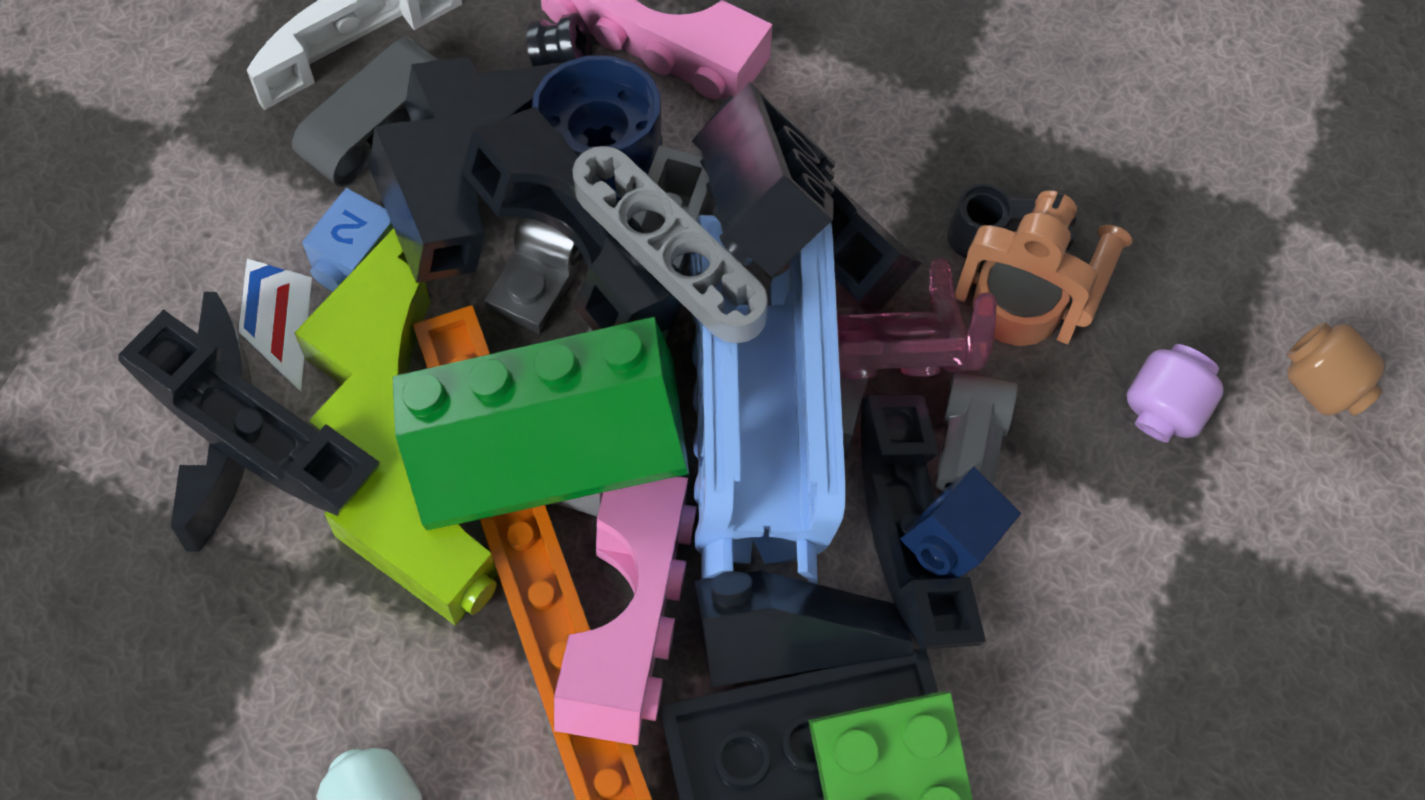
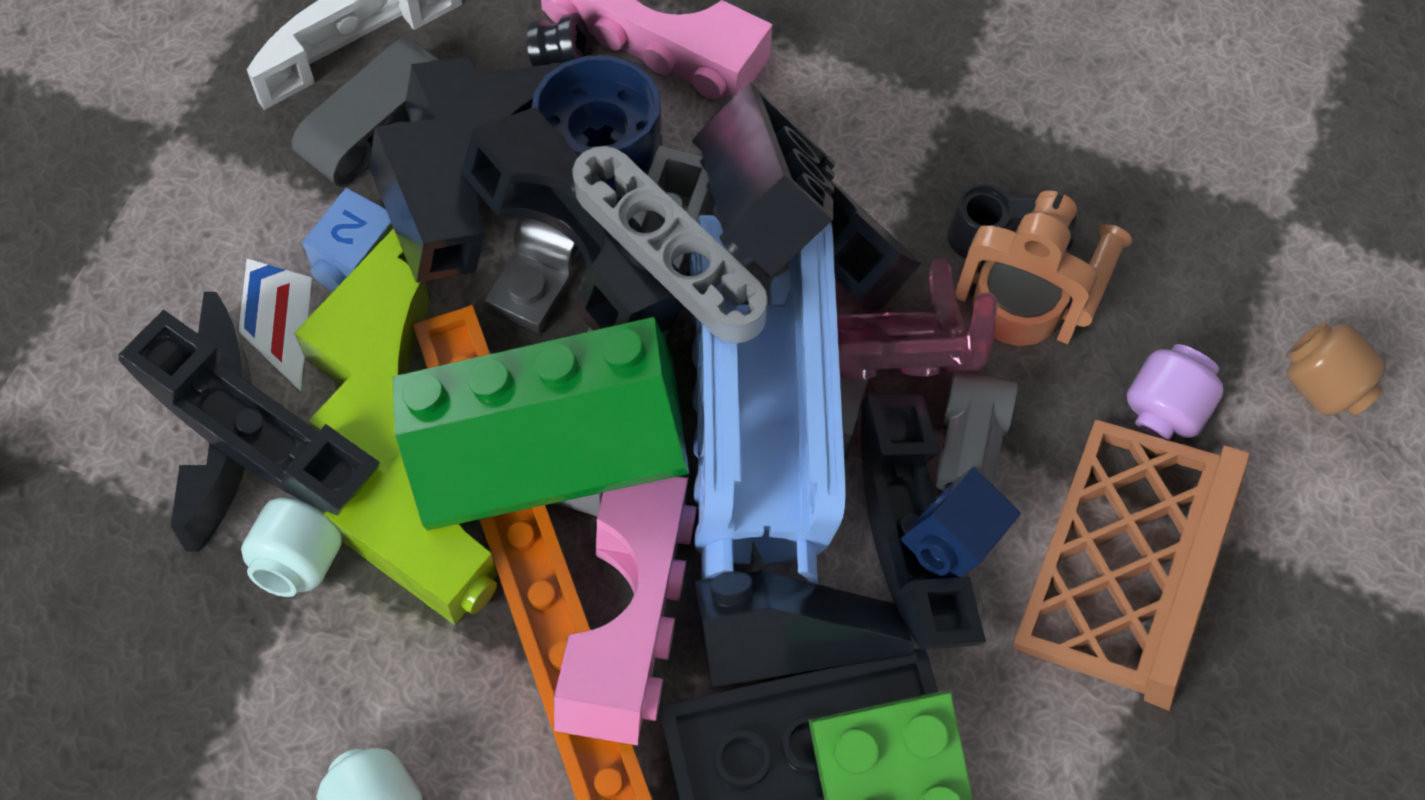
(290, 547): none -> light aqua head
(1188, 578): none -> nougat fence

